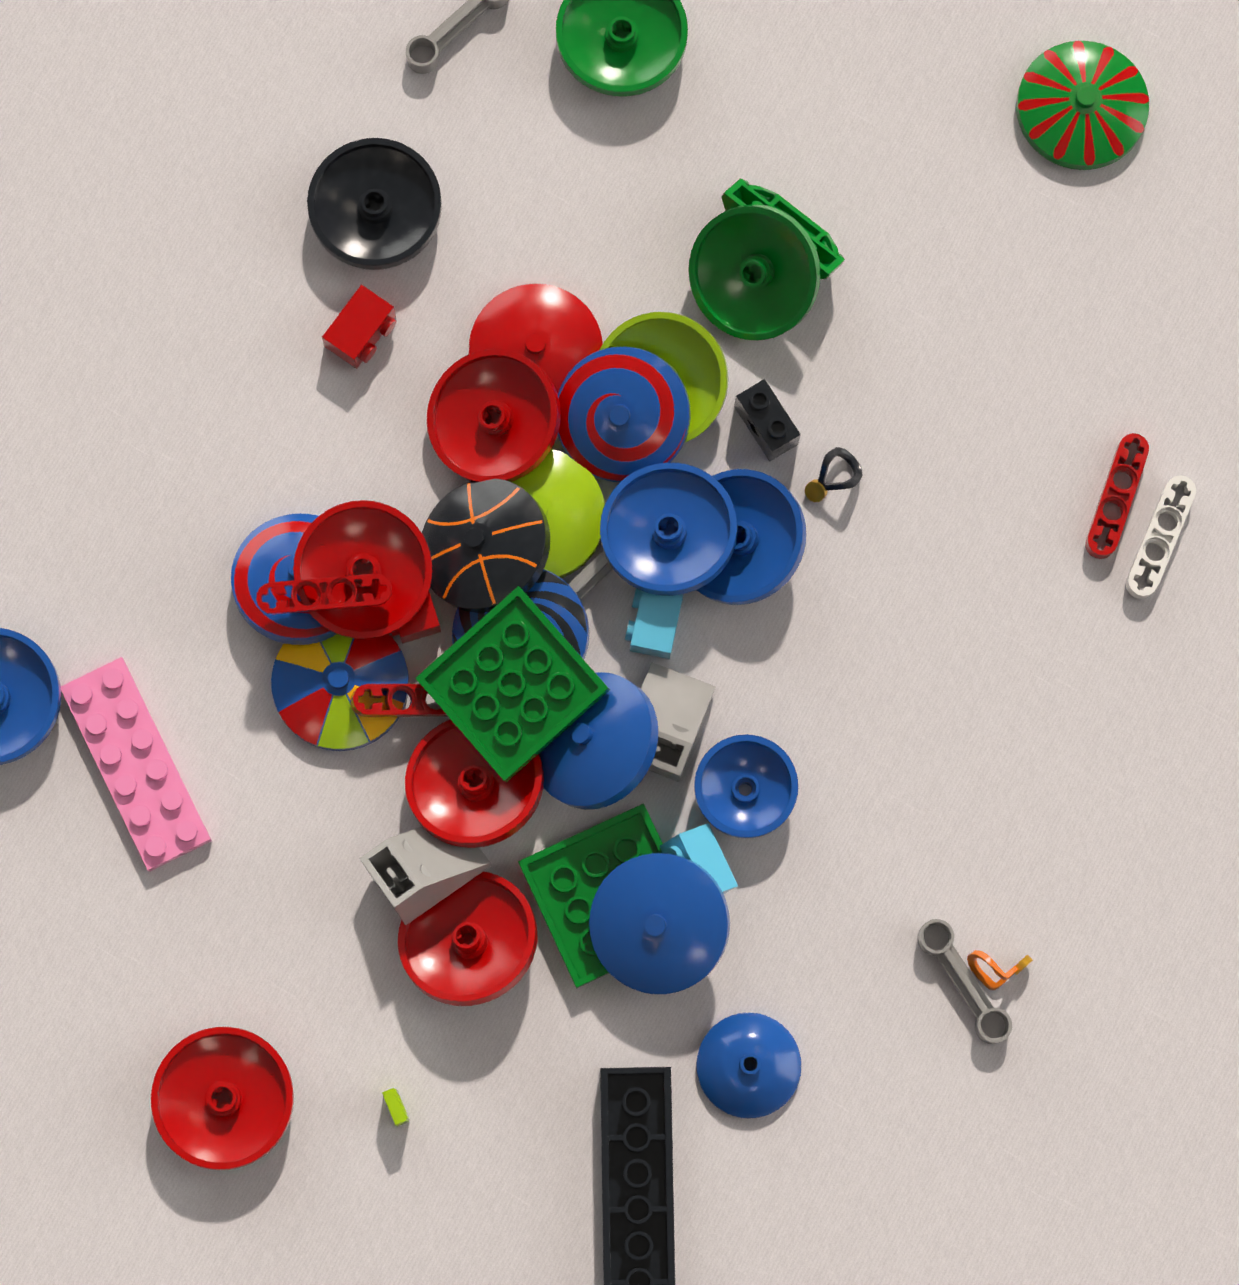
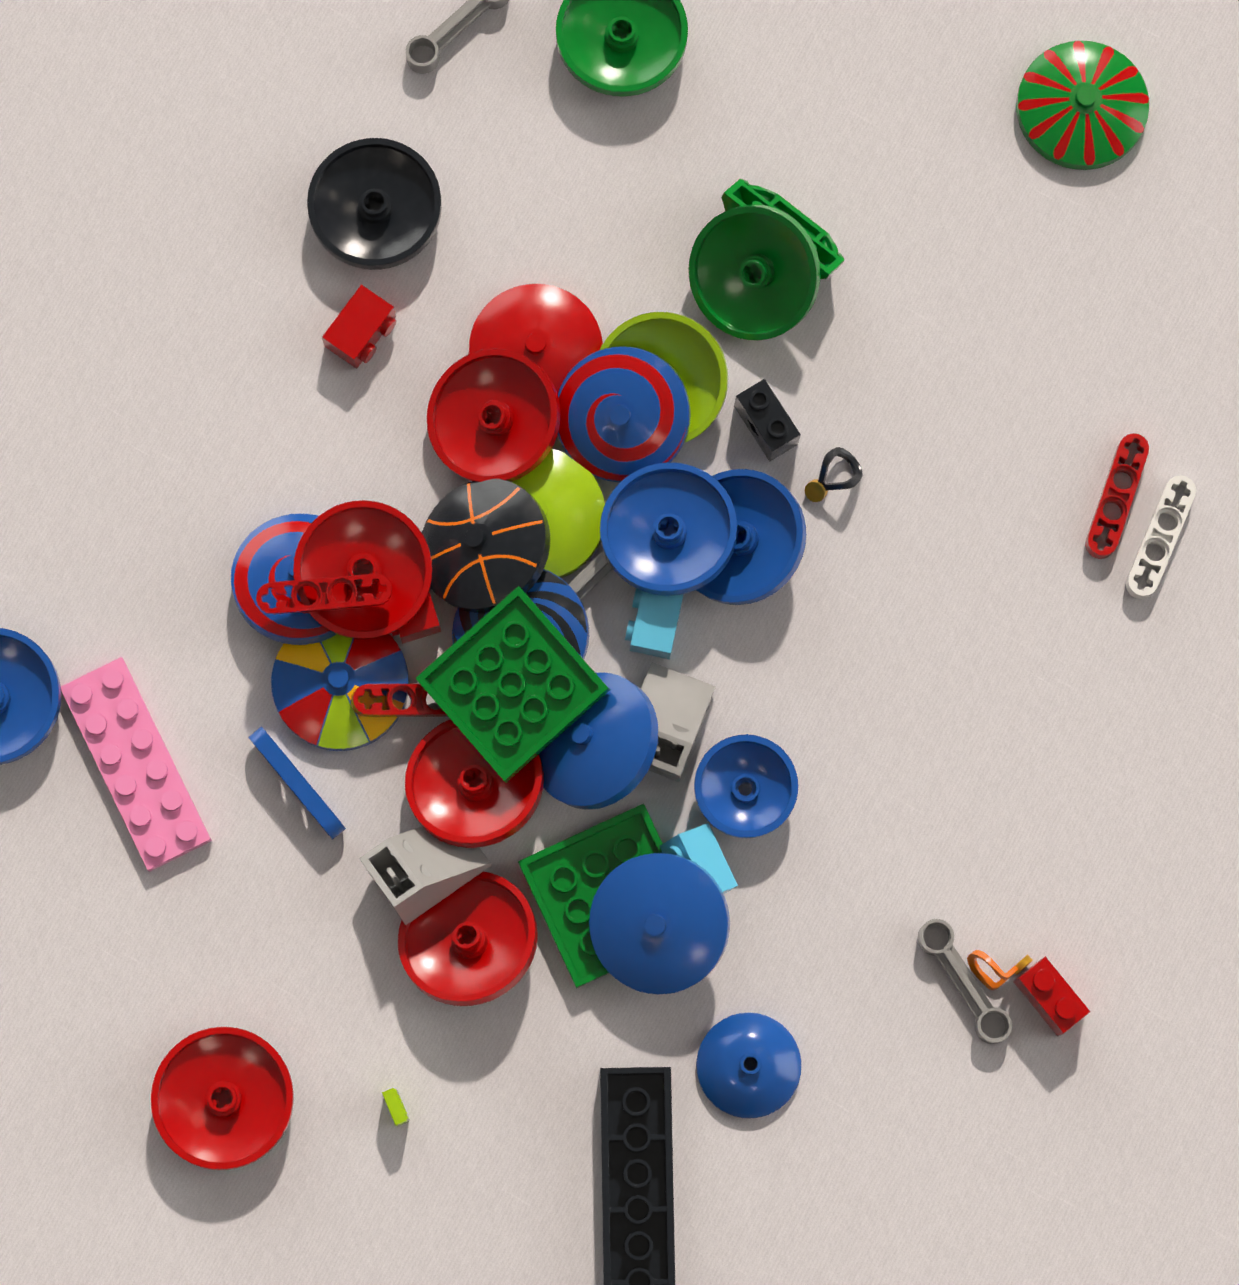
(297, 783): none -> blue beam
(1051, 996): none -> red brick

